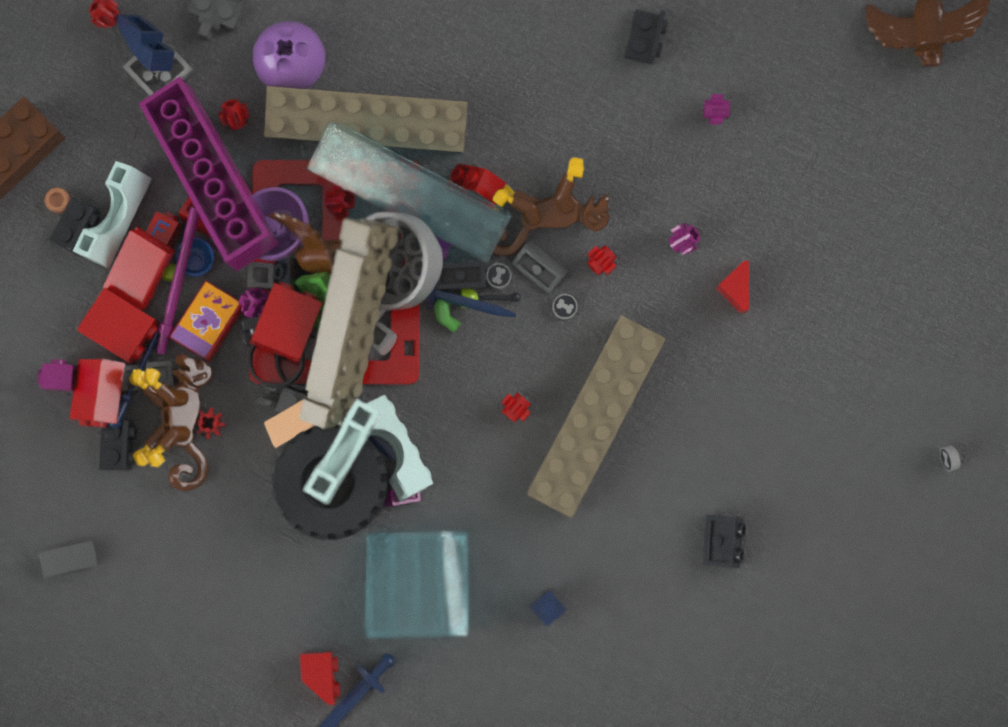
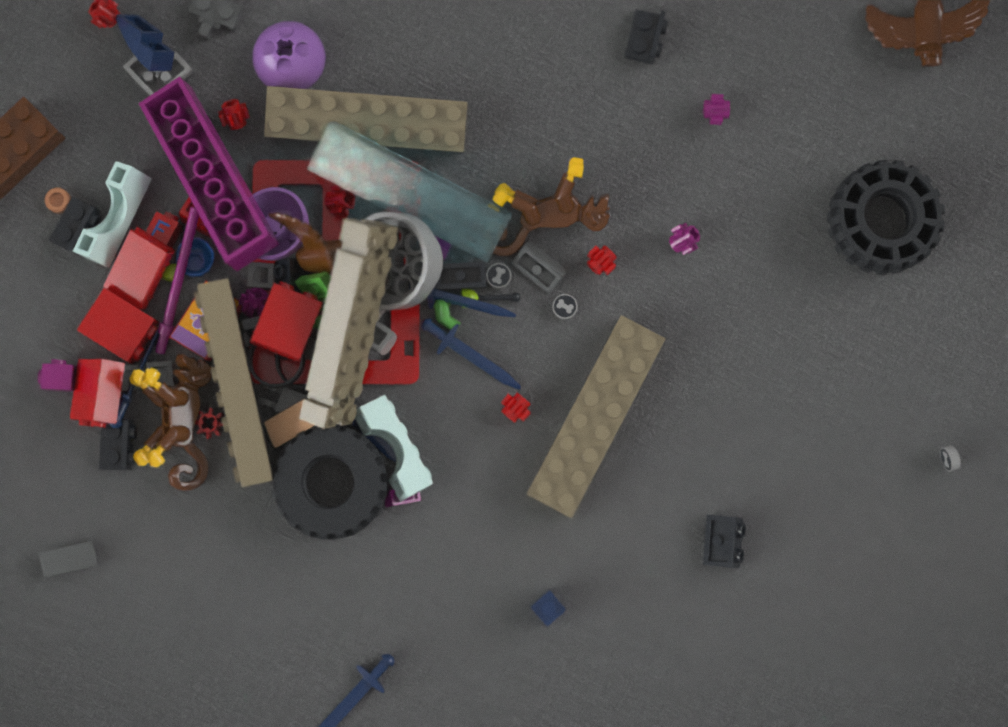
(235, 382): none -> dark tan brick
(319, 674): red slope -> none
(343, 452): light aqua arch -> none
(417, 585): clear light blue windscreen -> none
(448, 339): none -> dark blue sword
(477, 180): red slope -> none
(736, 287): red slope -> none
(914, 196): none -> black tyre

